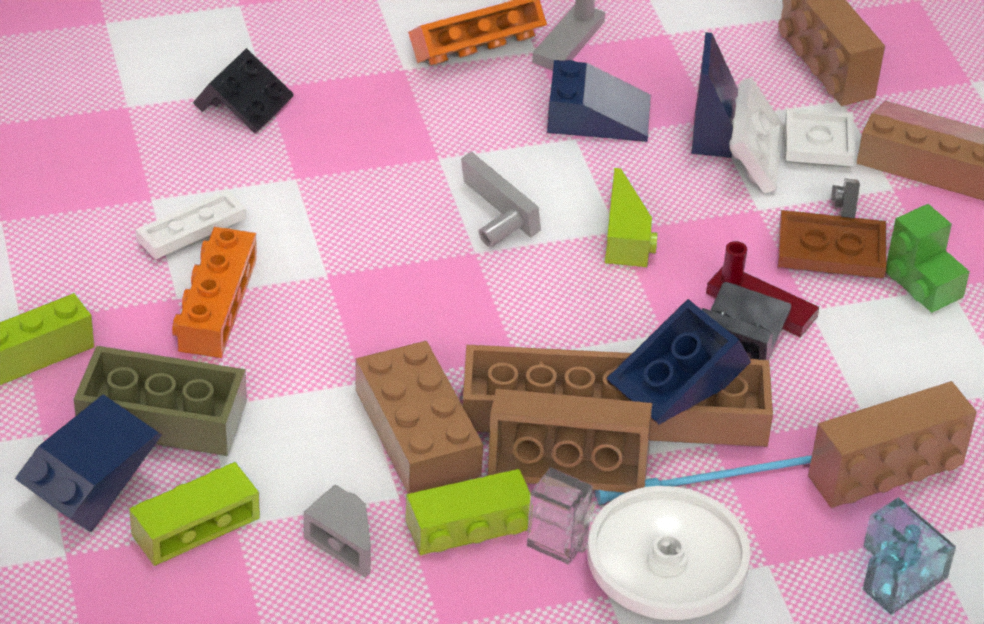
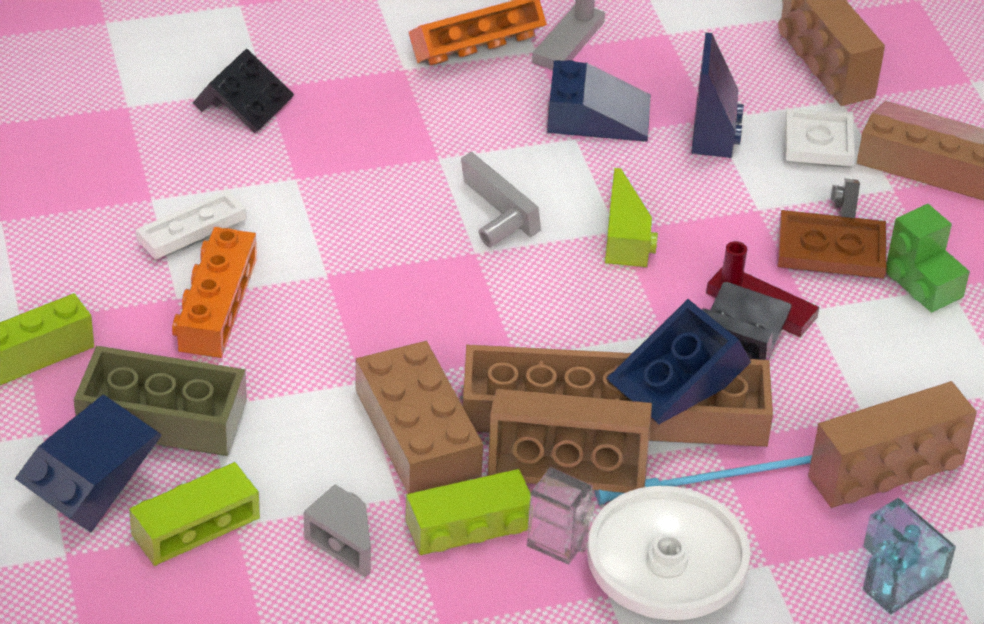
(756, 136): white plate -> none

